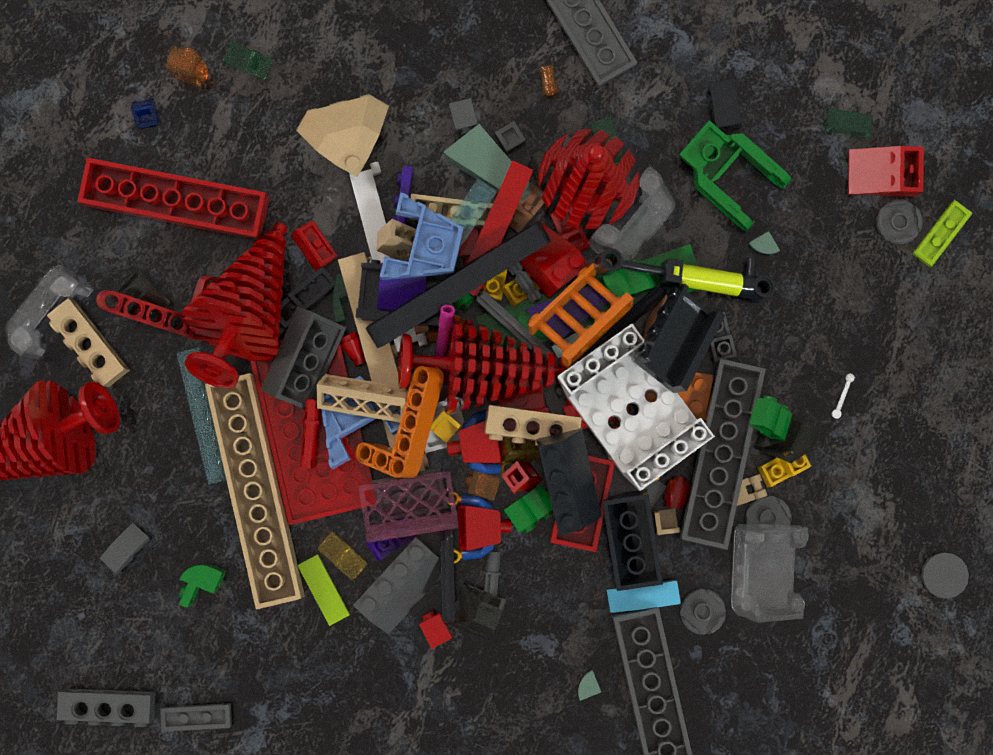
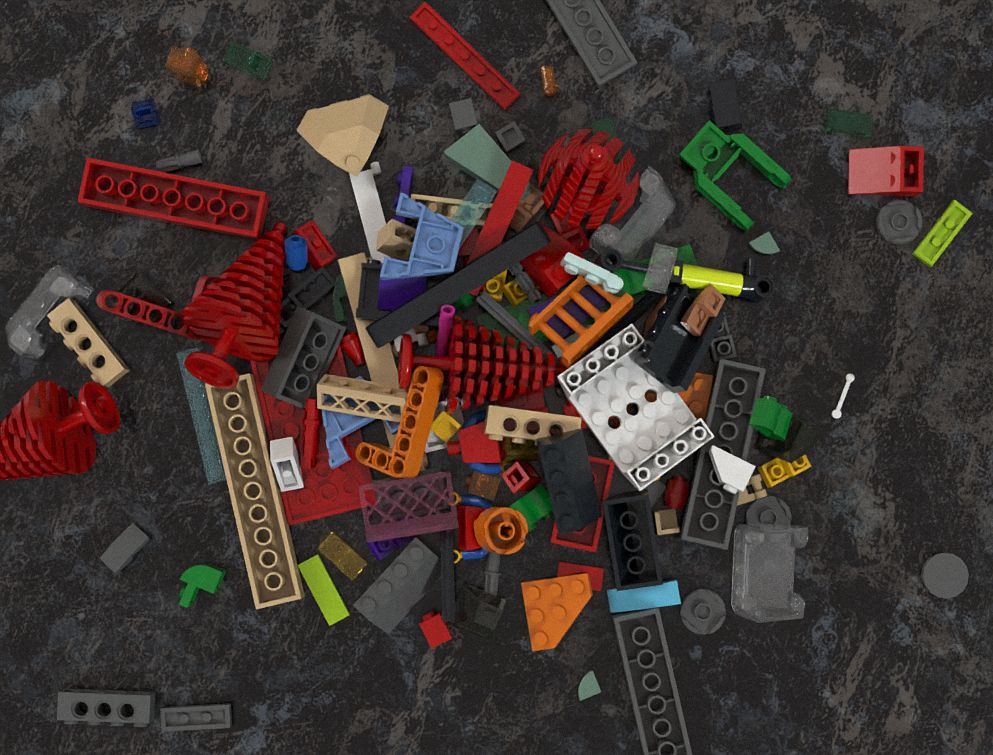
(179, 161): none -> dark grey axle
(286, 464): none -> white slope
(296, 252): none -> blue brick
(465, 56): none -> red tile
(498, 540): none -> orange brick
(554, 606): none -> orange plate
(592, 273): none -> light aqua hinge
(595, 573): none -> red plate
(660, 268): none -> clear plate
(703, 307): none -> nougat slope
(730, 470): none -> white slope

